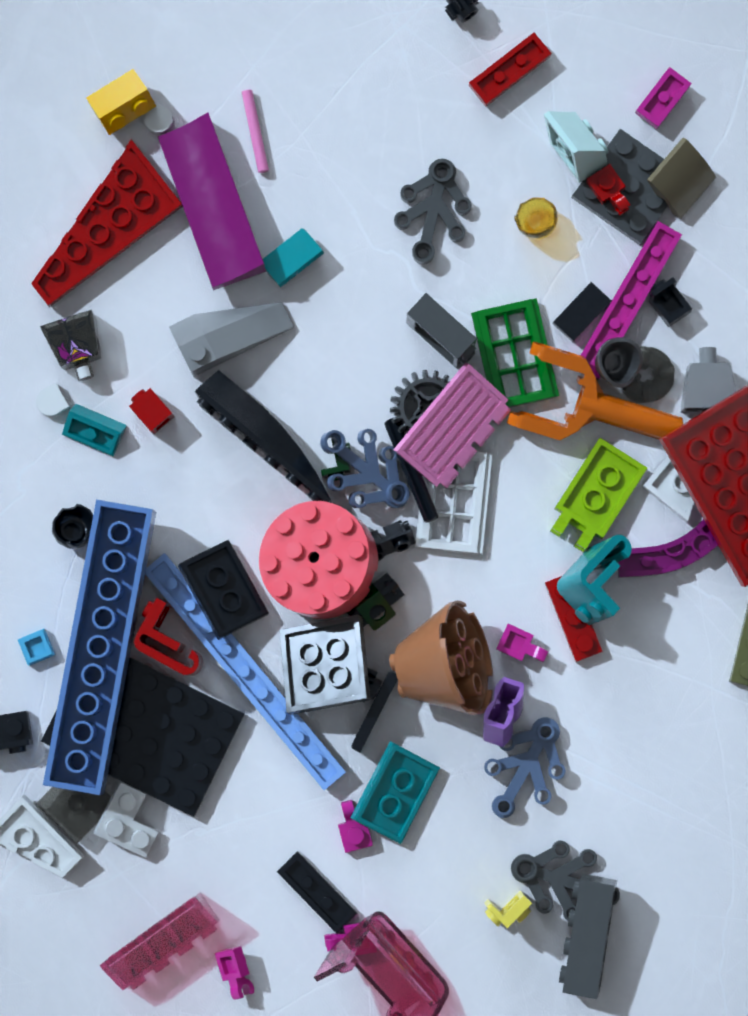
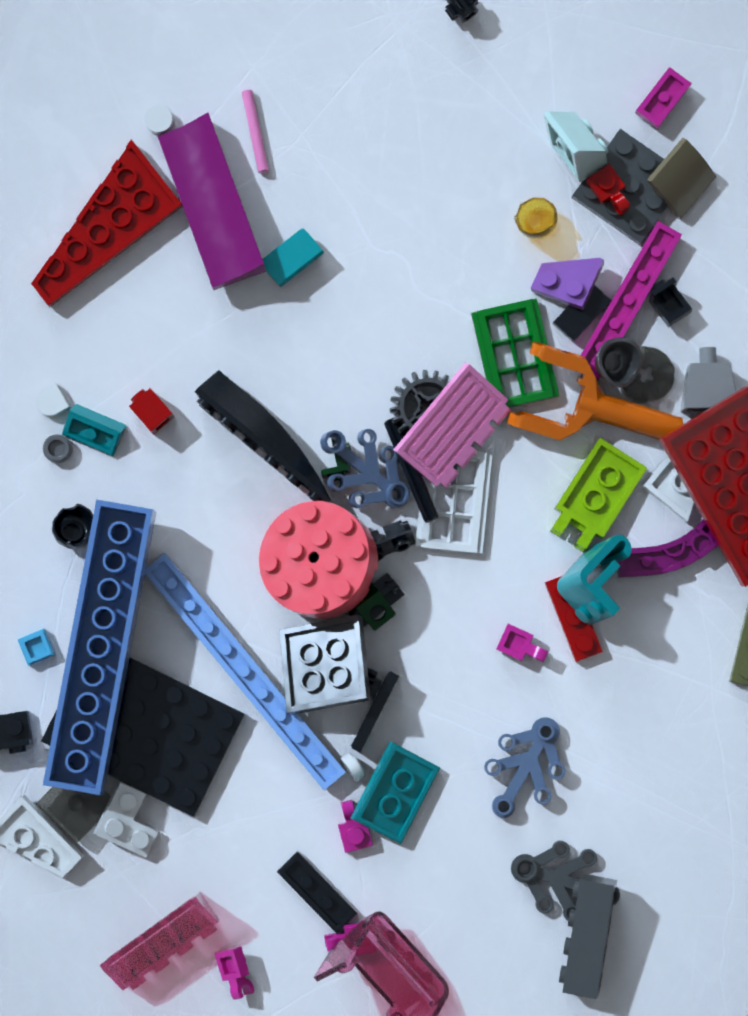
(57, 448): none -> flat silver tile
(75, 342): clear smoke torso -> none
(121, 101): yellow brick -> none
(154, 616): red piece -> none
(223, 589): black tile -> none
(224, 334): light grey wedge -> none
(352, 766): none -> white tile
(433, 206): dark grey plant -> none
(441, 331): dark grey window -> none
(446, 662): nougat cone -> none
(503, 712): medium lavender brick -> none
(510, 69): red plate -> none
(515, 909): light yellow bracket -> none
(568, 280): none -> medium lavender wing

